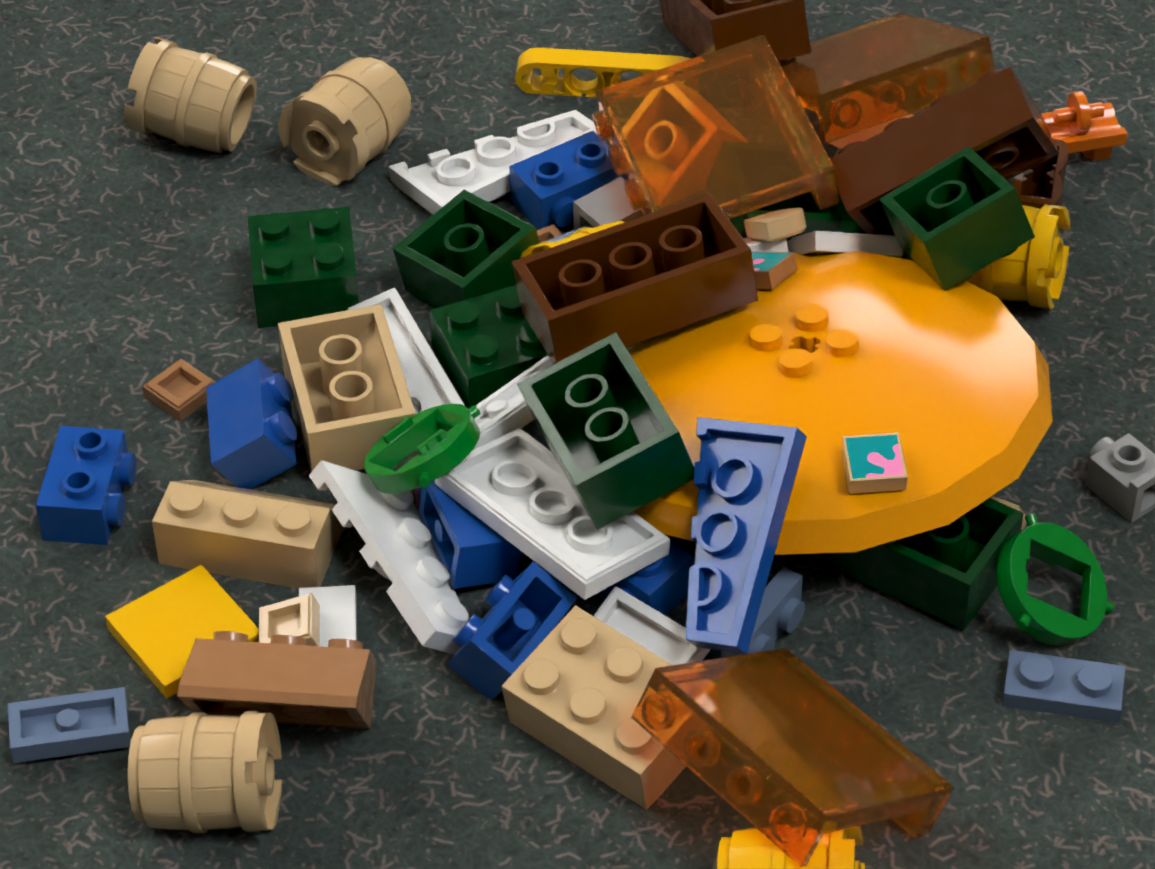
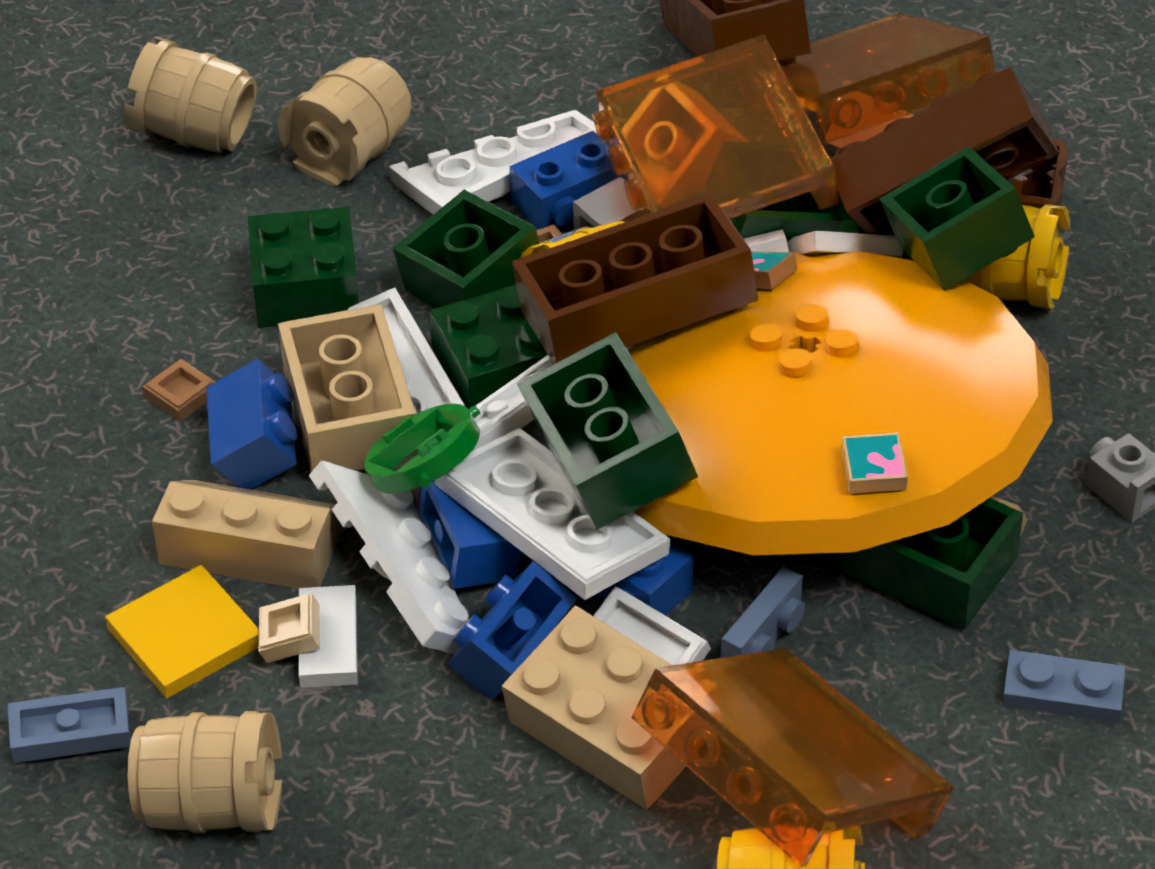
(85, 485): blue brick -> none
(281, 678): medium nougat slope -> none
(606, 65): yellow beam -> none
(742, 504): wing -> none
(776, 225): tan tile -> none
(1058, 548): green piece -> none
(1086, 127): orange hips -> none

